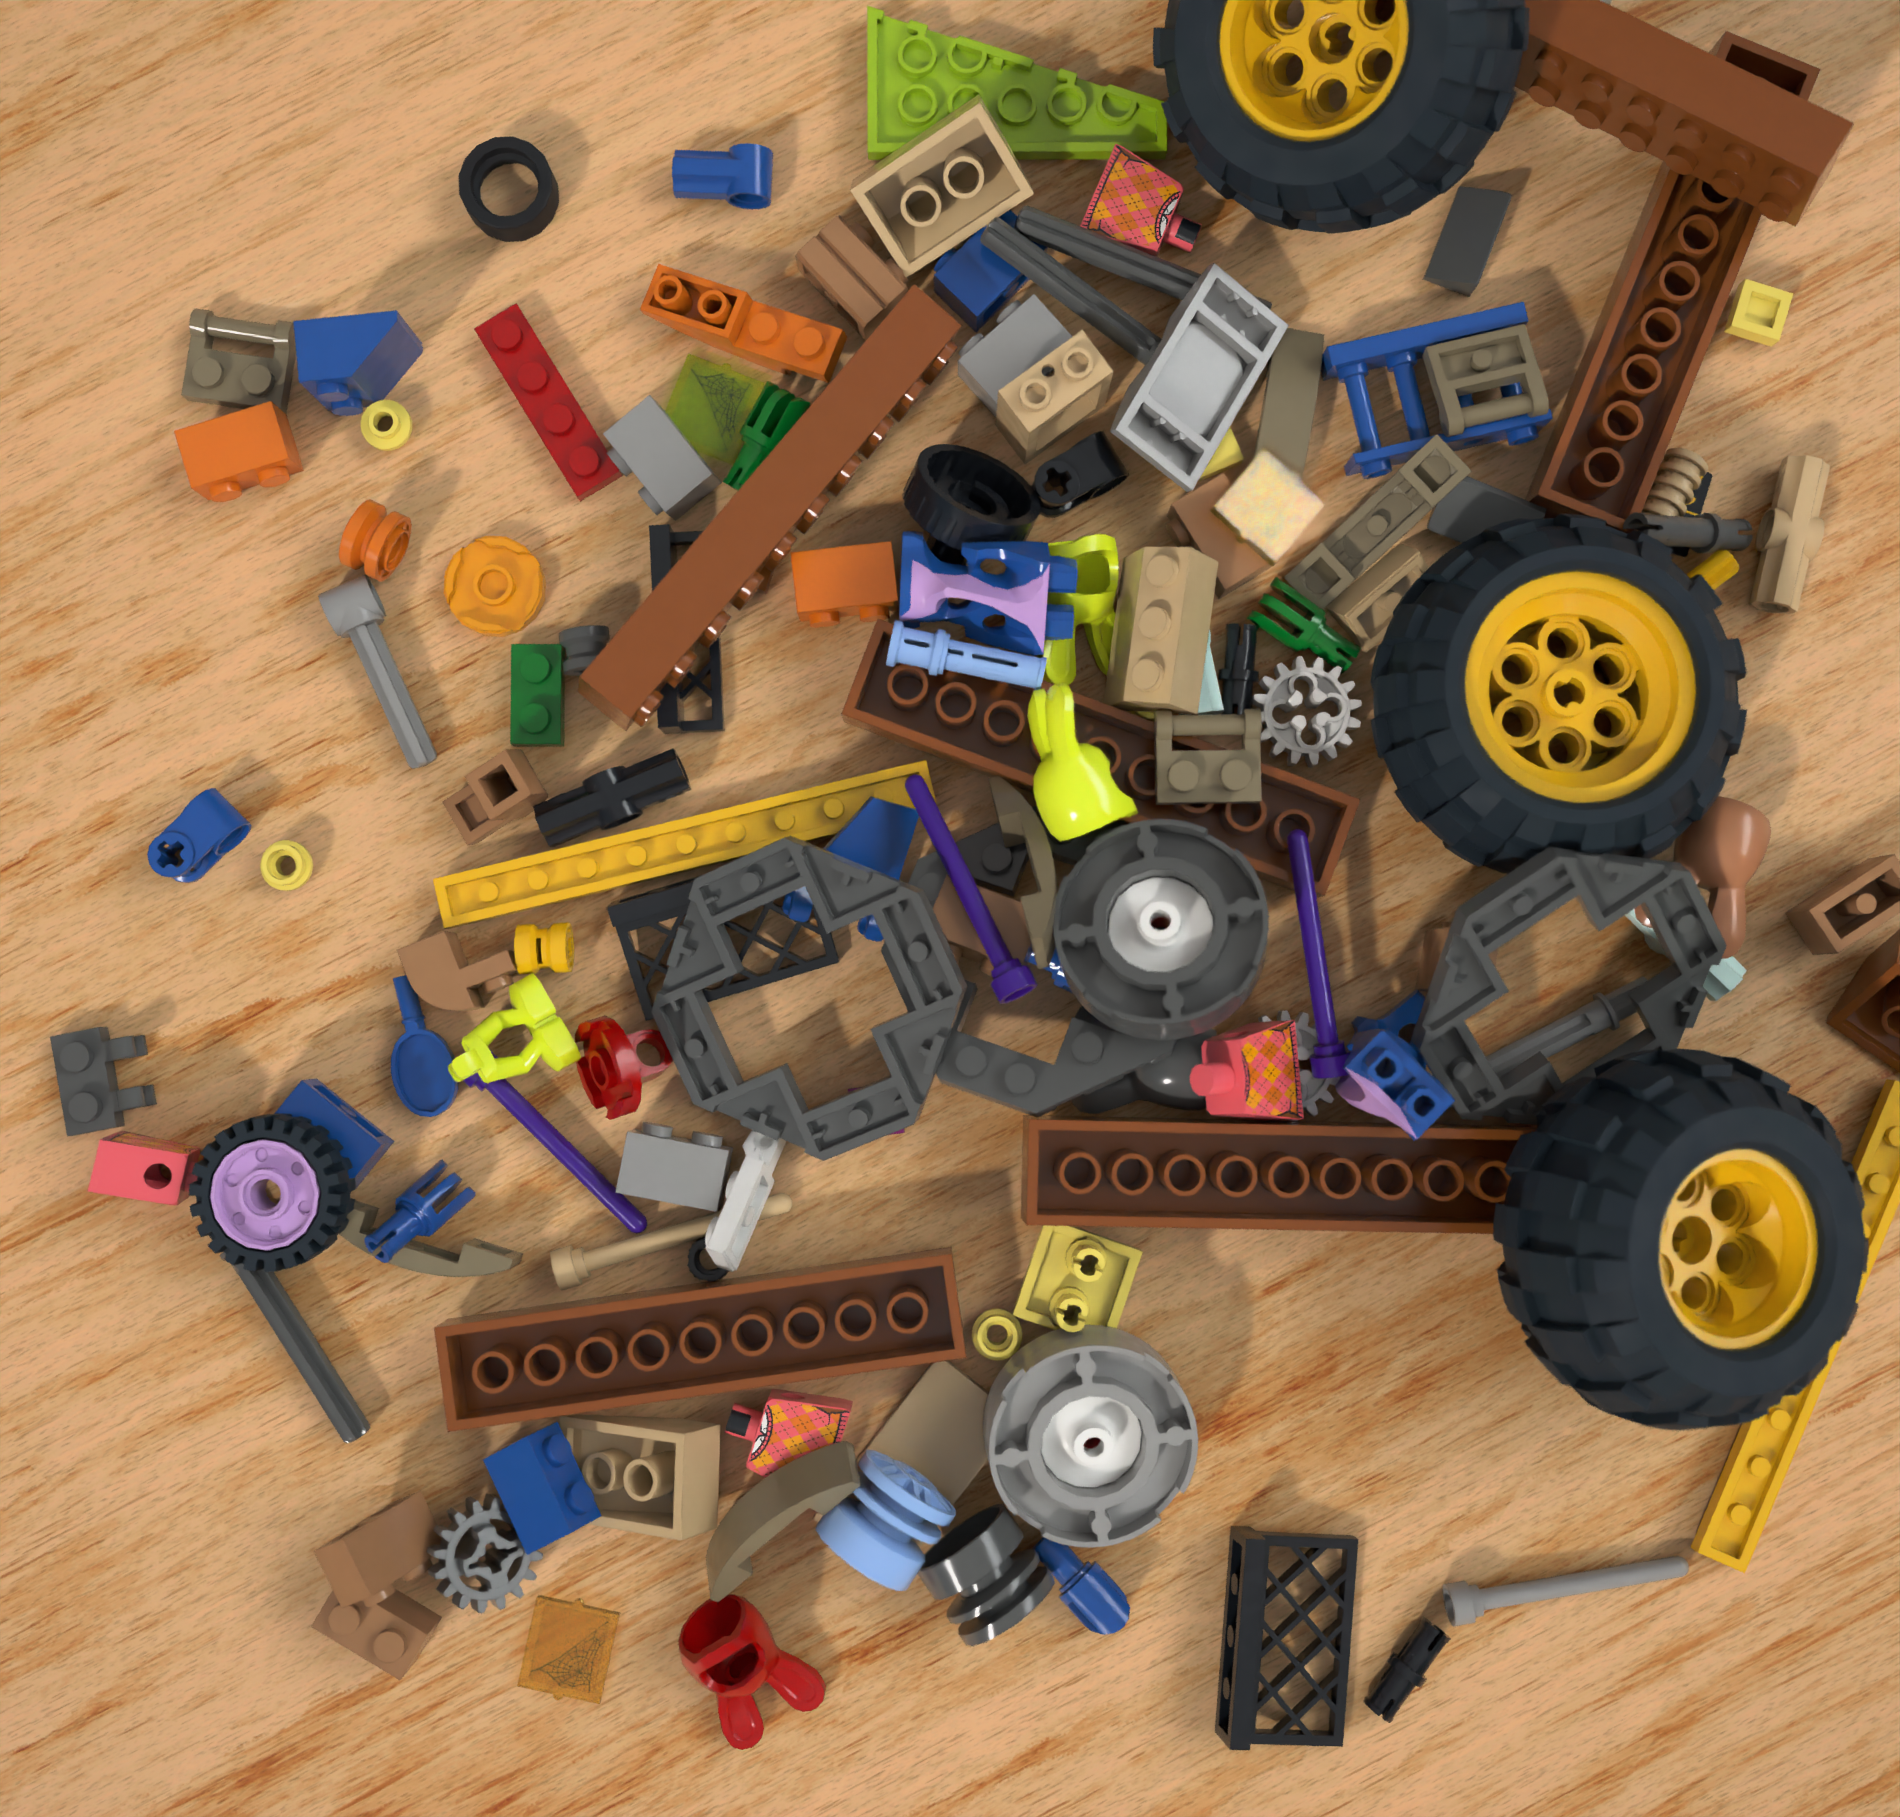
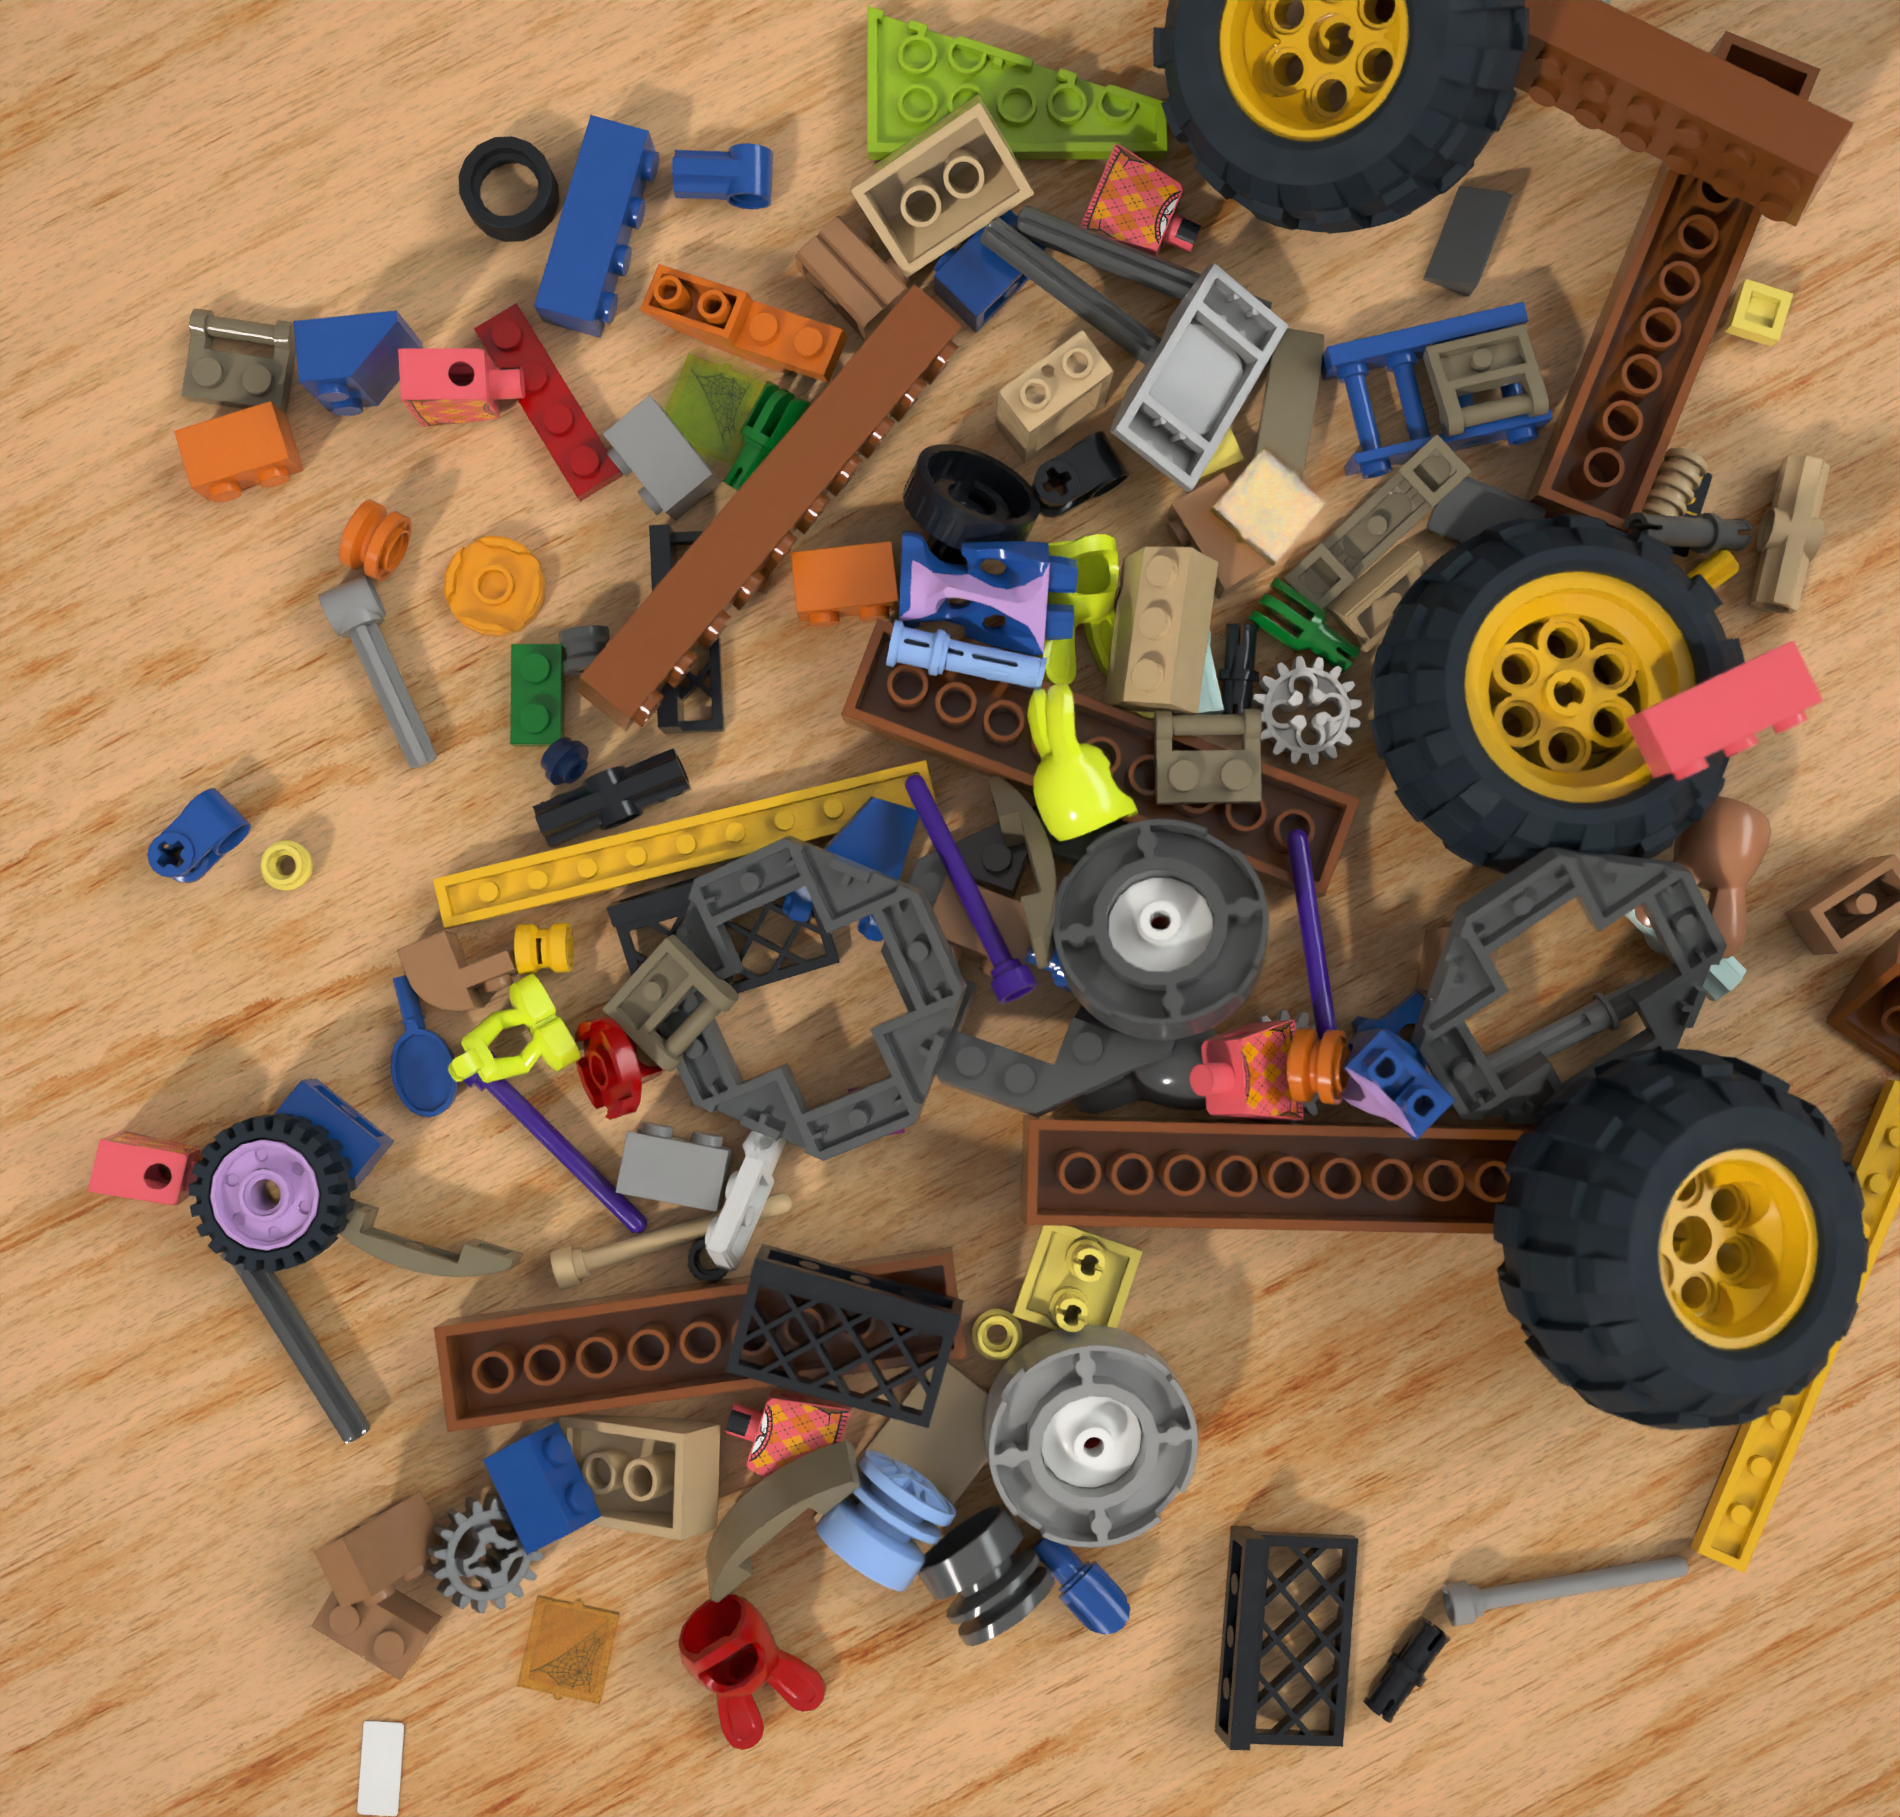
(90, 1082): dark grey plate -> none
(380, 1768): none -> white sticker
(396, 435): light yellow plate -> none
(417, 1214): blue arm -> none
(455, 385): none -> coral torso
(495, 796): medium nougat brick -> none
(565, 761): none -> dark blue plate
(597, 226): none -> blue brick
(658, 990): none -> dark tan plate
(855, 1292): none -> black fence
(1019, 341): light grey brick -> none
(1318, 1066): none -> orange wheel
(1725, 712): none -> coral brick

